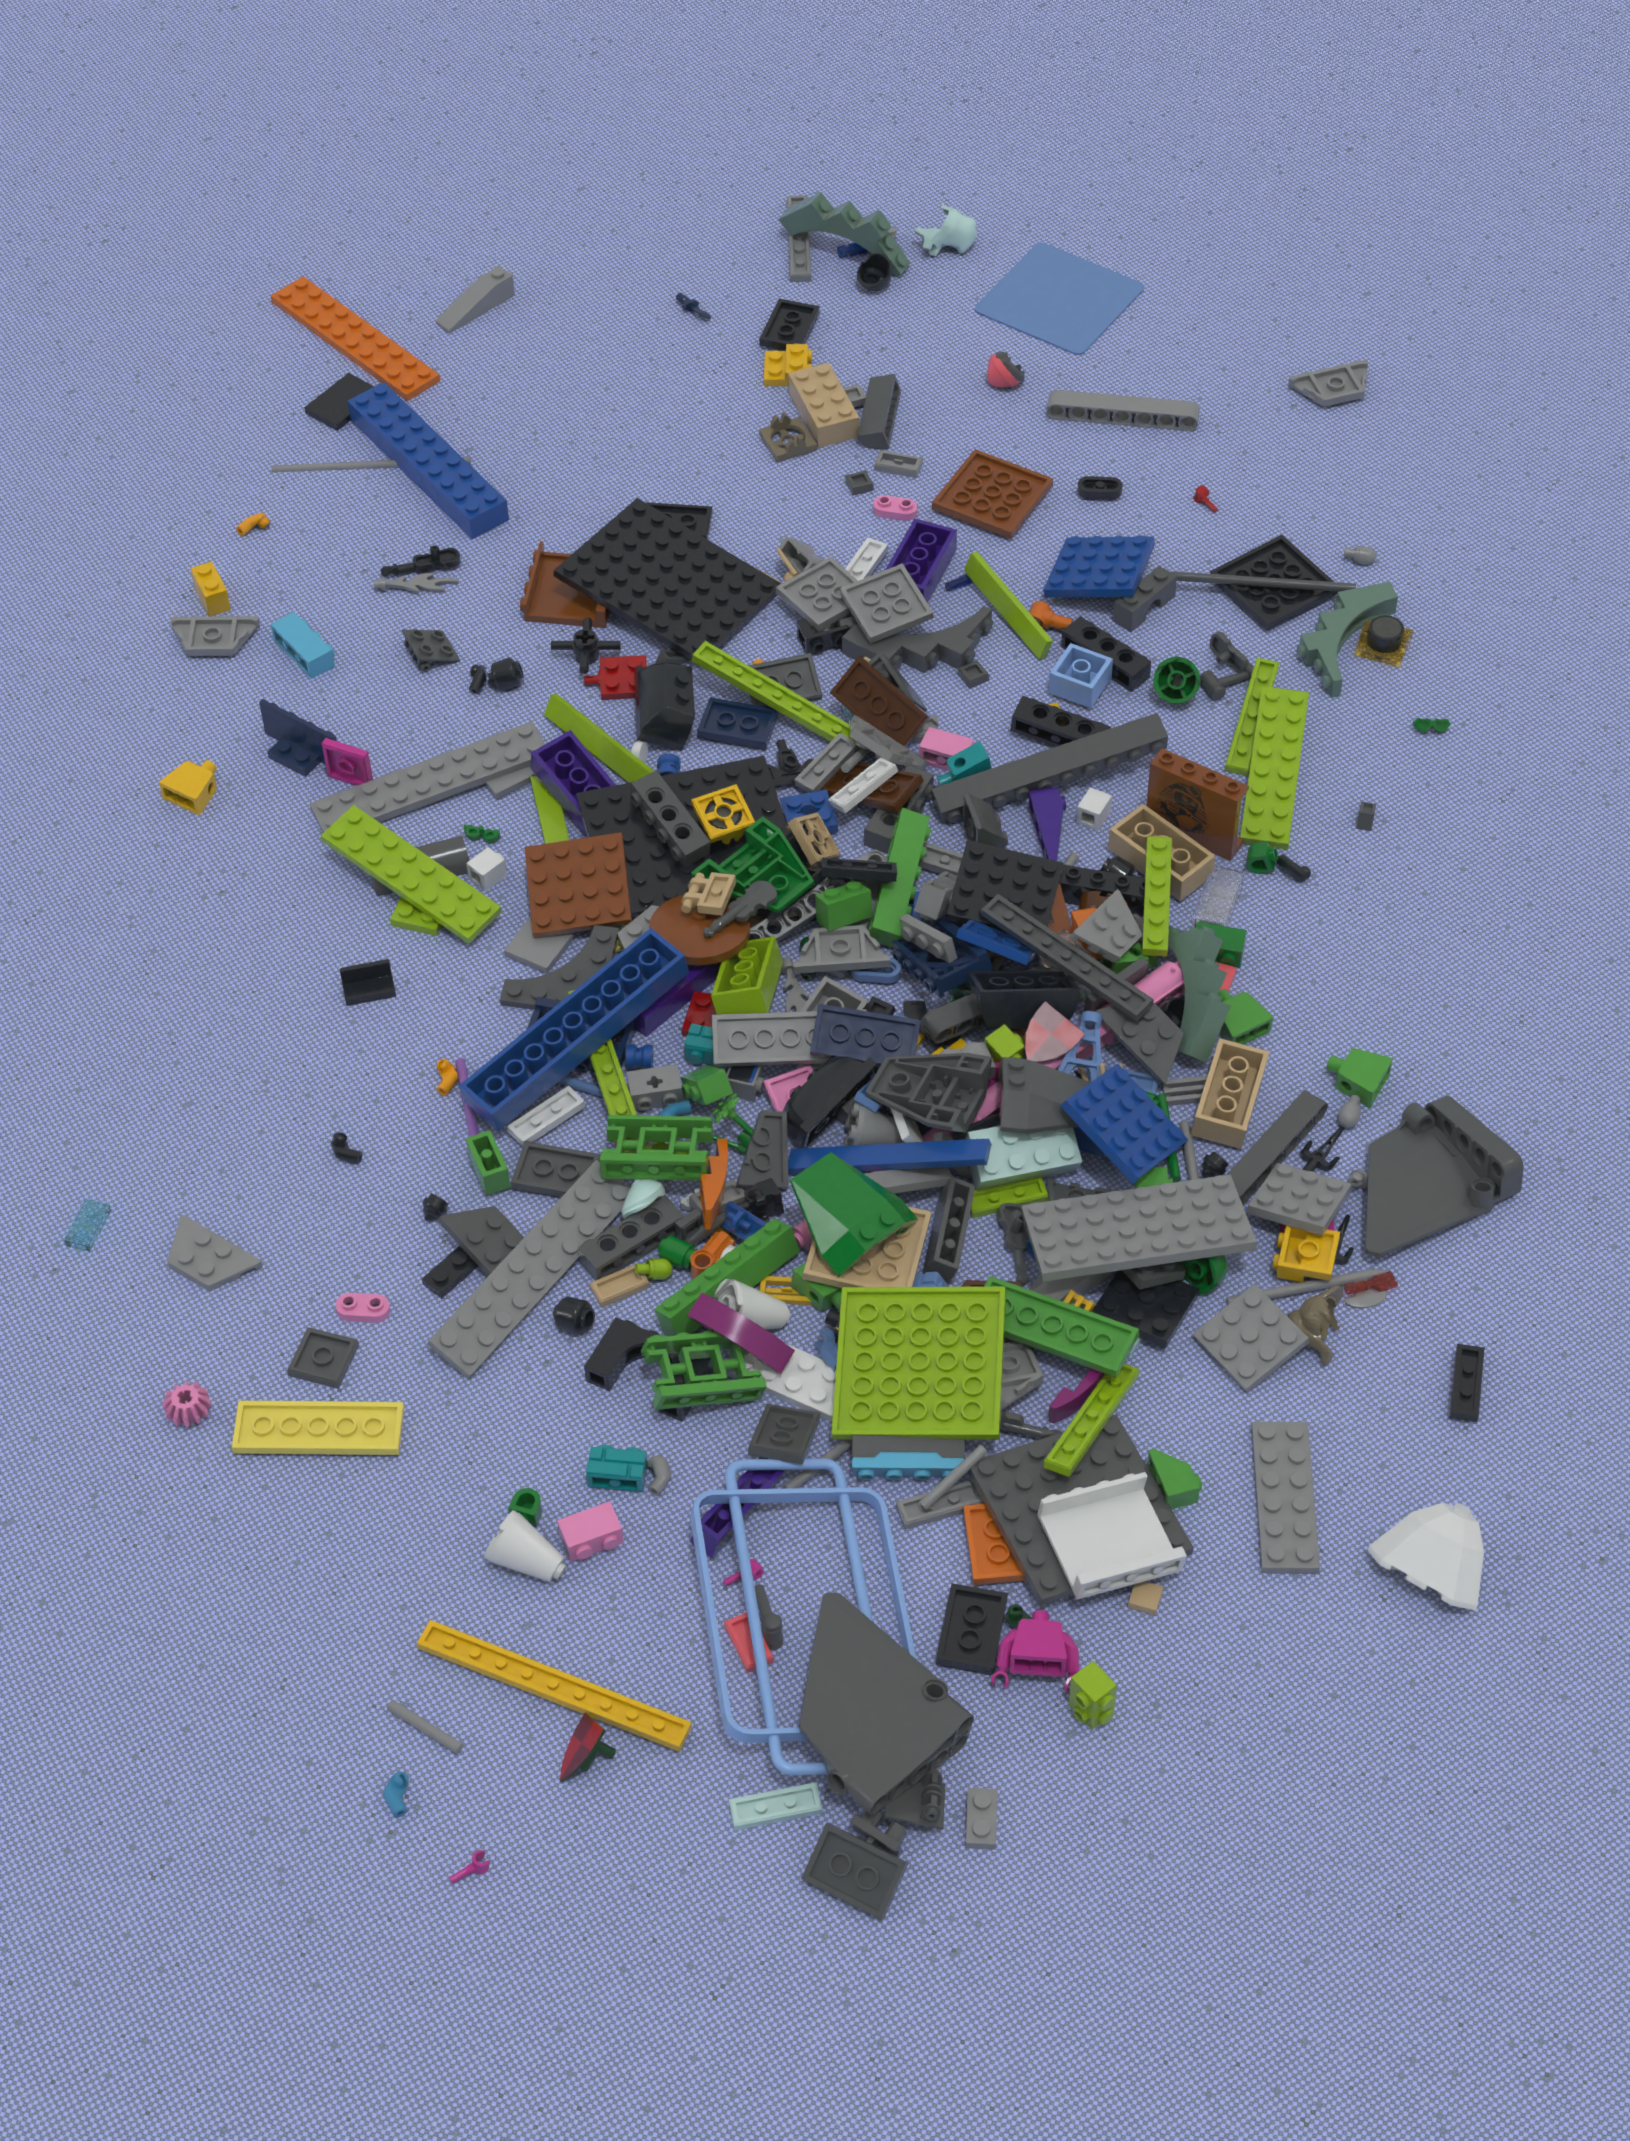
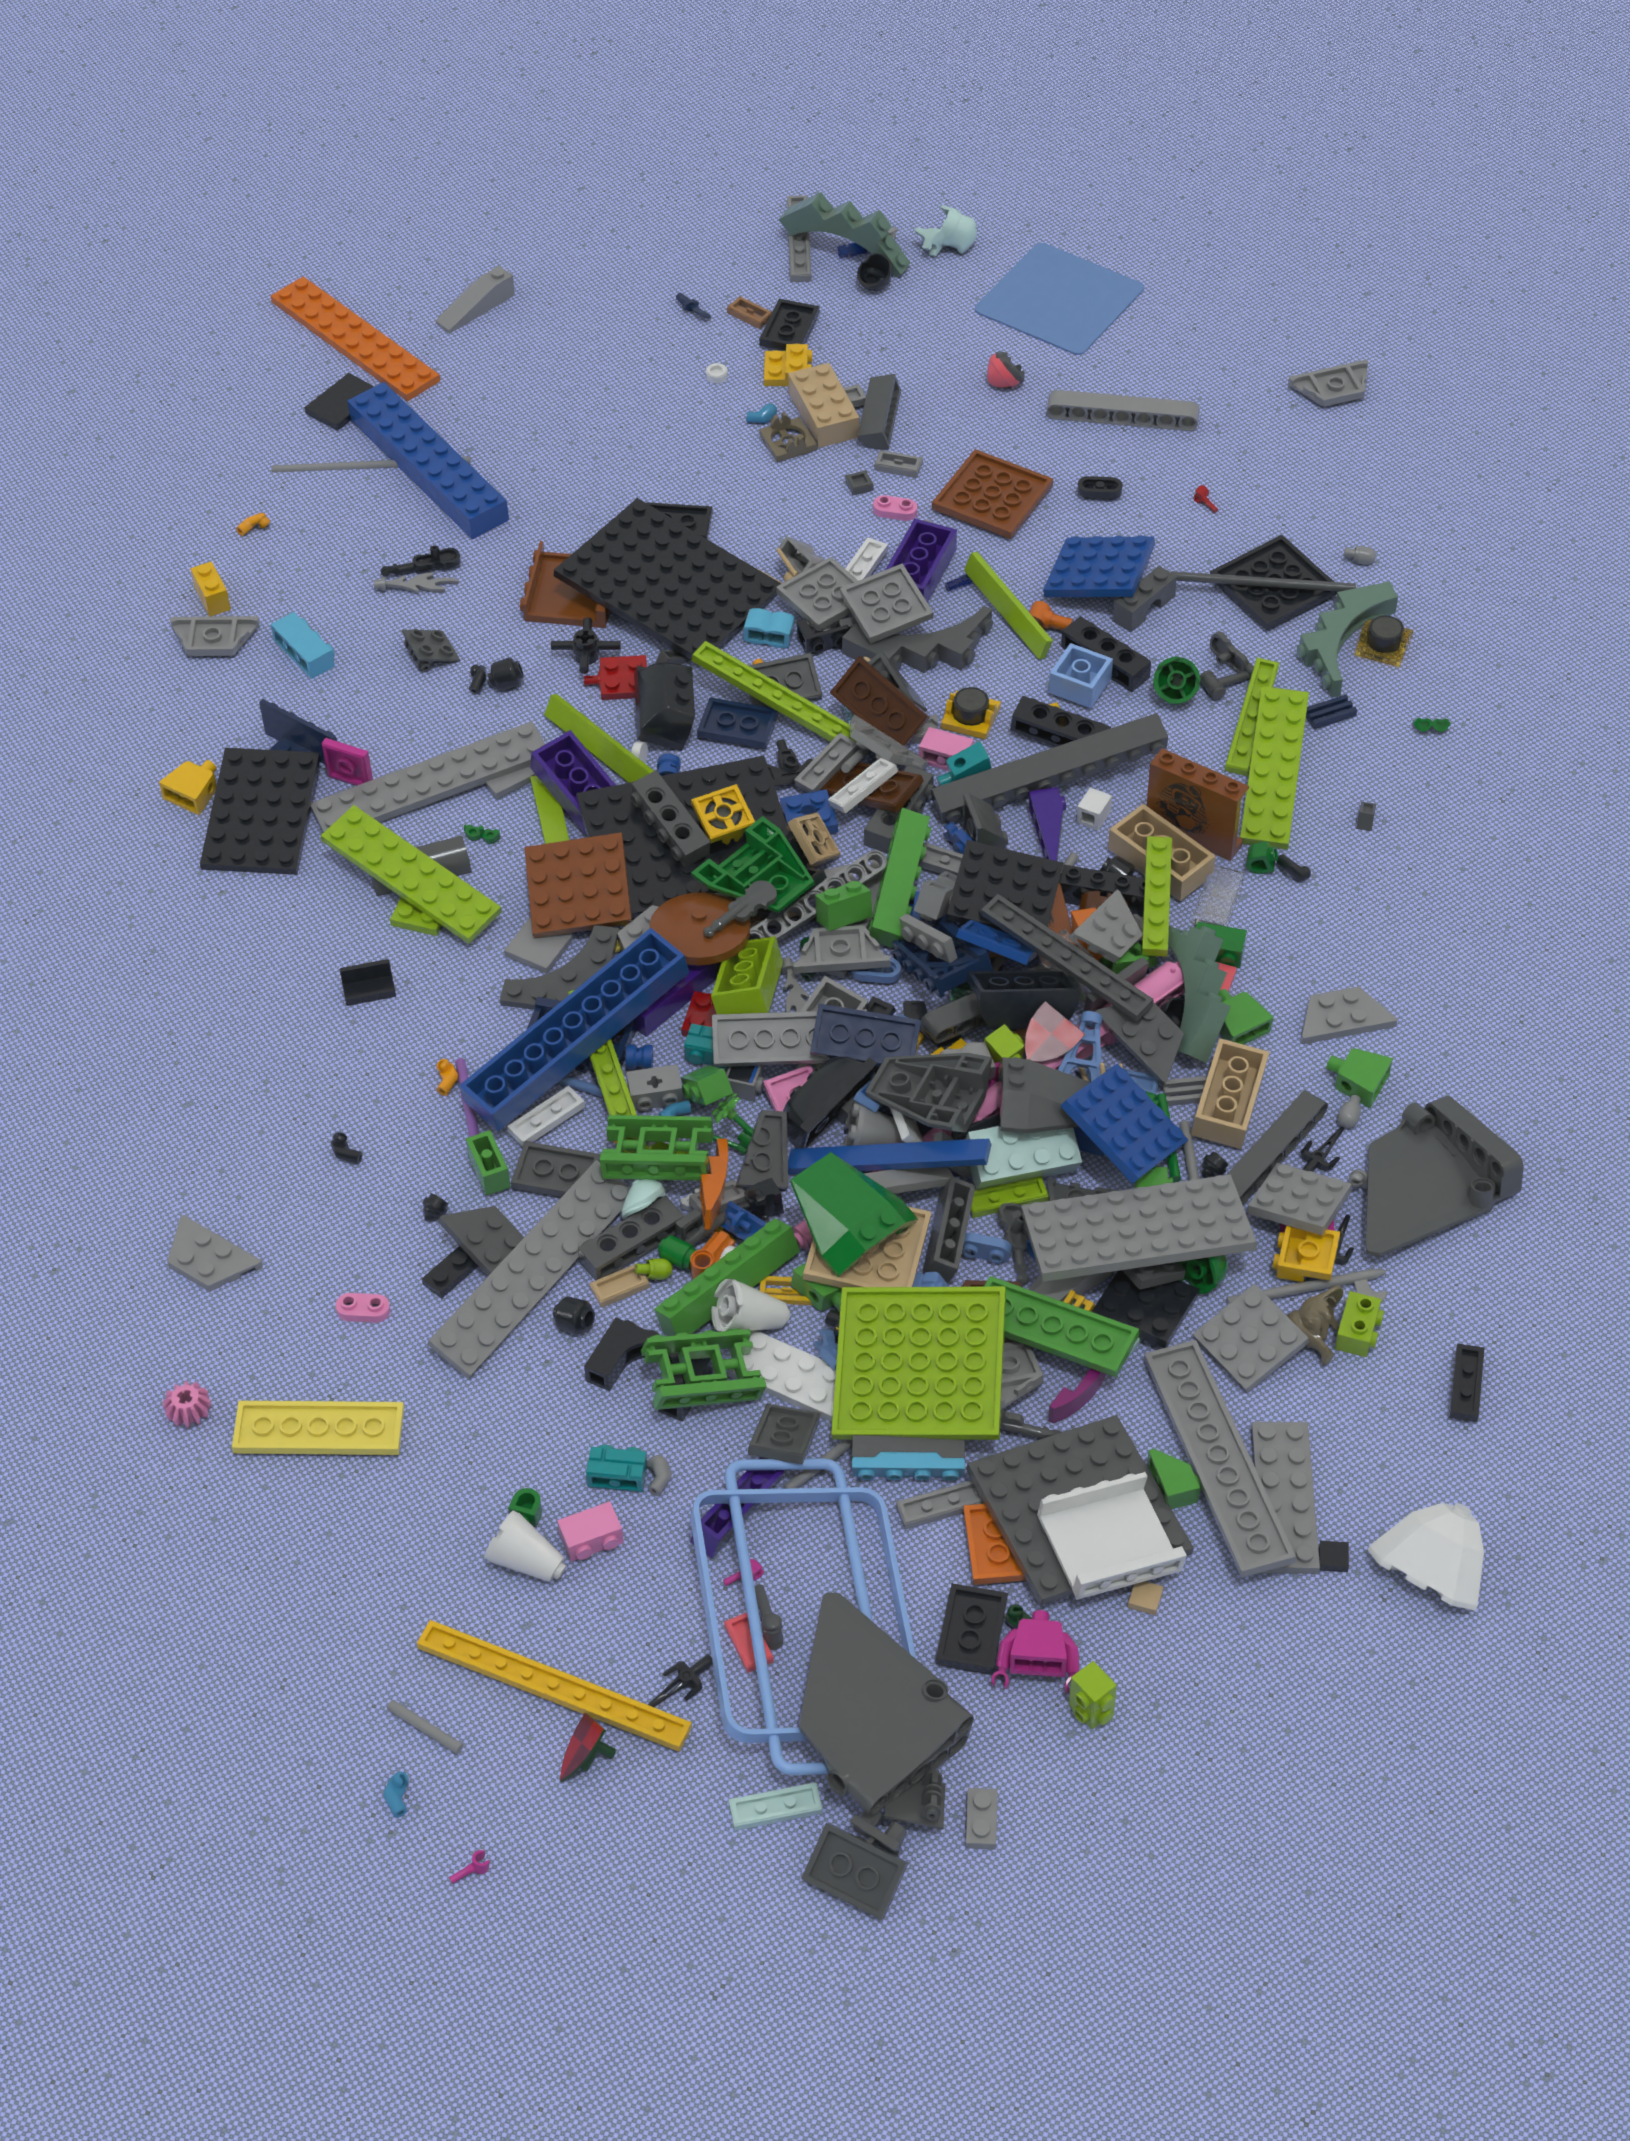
(87, 1225): clear light blue plate -> none
(260, 811): none -> black plate
(323, 1358): dark grey tile -> none
(486, 869): white brick -> none
(687, 1677): none -> black piece
(714, 896): tan plate -> none
(716, 373): none -> white tile
(741, 1332): magenta slope -> none
(749, 312): none -> medium nougat tile
(763, 415): none -> dark azure arm
(769, 628): none -> medium azure brick
(859, 870): black plate -> none
(953, 1477): light grey bar -> none
(957, 837): none -> blue plate
(971, 711): none -> piece
(973, 674): dark grey tile -> none
(986, 1247): none -> medium blue plate
(1090, 1421): lime tile -> none
(1219, 1459): none -> light grey plate
(1328, 710): none -> dark blue tile
(1334, 1556): none -> black tile
(1344, 1014): none -> light grey wing
(1358, 1324): none -> lime brick
(1379, 1282): clear red piece -> none

